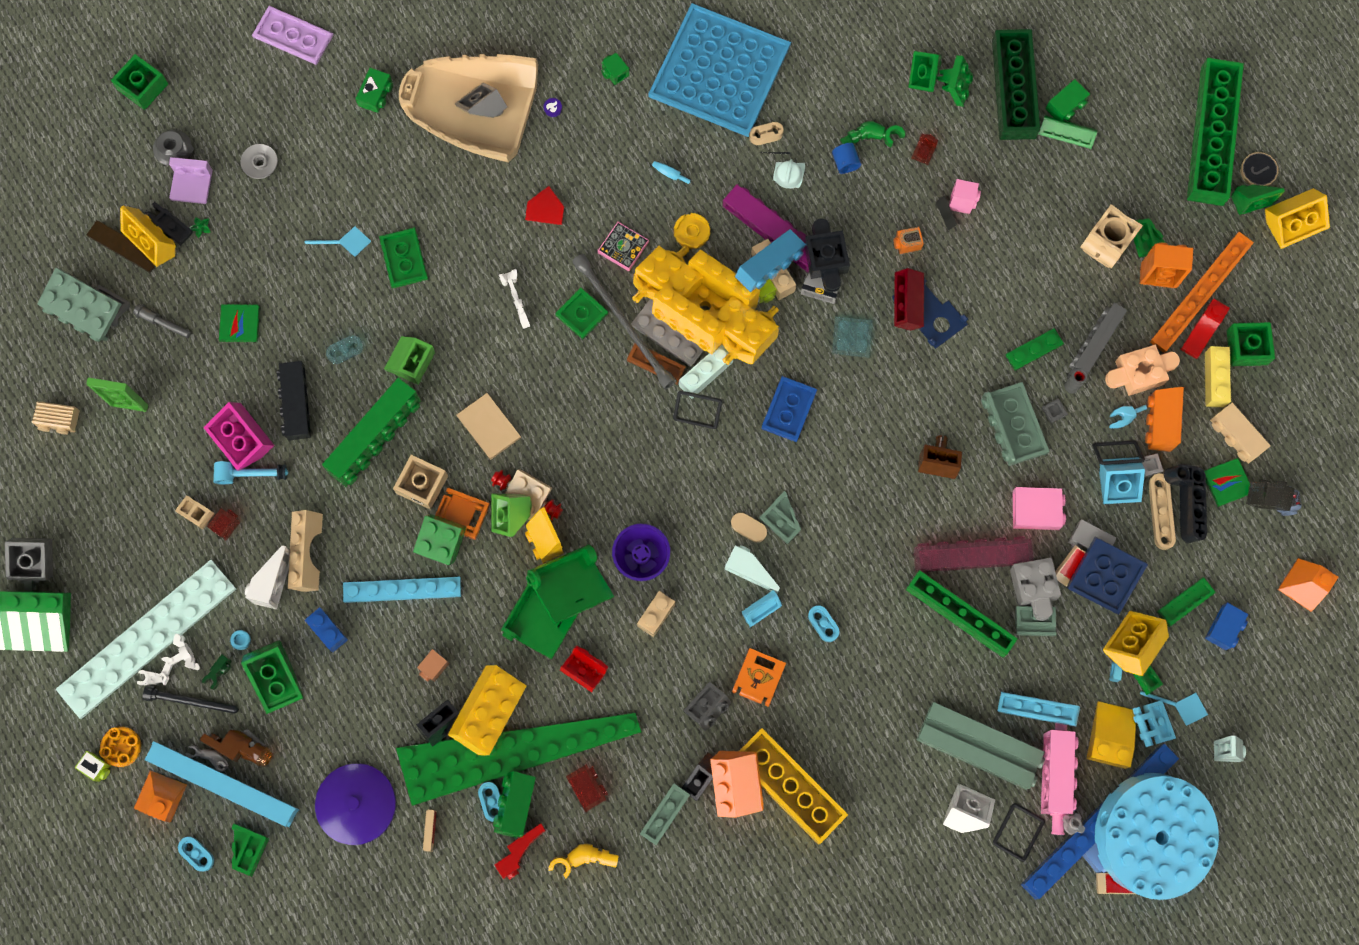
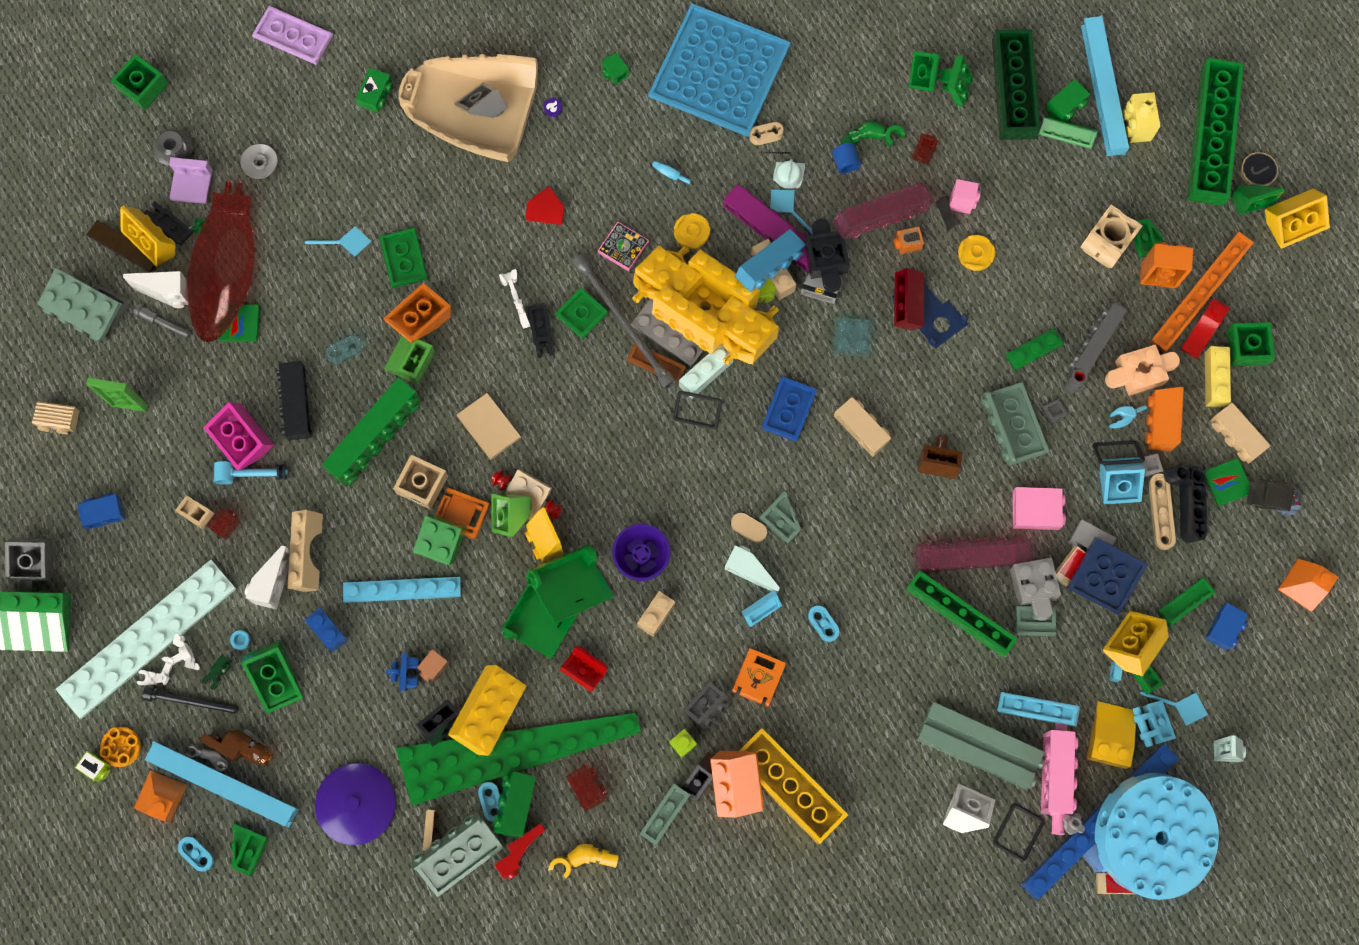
(101, 511): none -> blue brick
(162, 286): none -> white slope
(221, 264): none -> clear red windscreen
(407, 662): none -> blue hips
(419, 314): none -> orange slope
(456, 854): none -> sand green bracket
(540, 328): none -> black hinge
(683, 743): none -> lime brick
(784, 202): none -> medium azure piece
(862, 426): none -> tan brick
(882, 211): none -> clear pink brick
(971, 255): none -> yellow tile
(1104, 86): none -> medium azure tile
(1141, 117): none -> light yellow brick

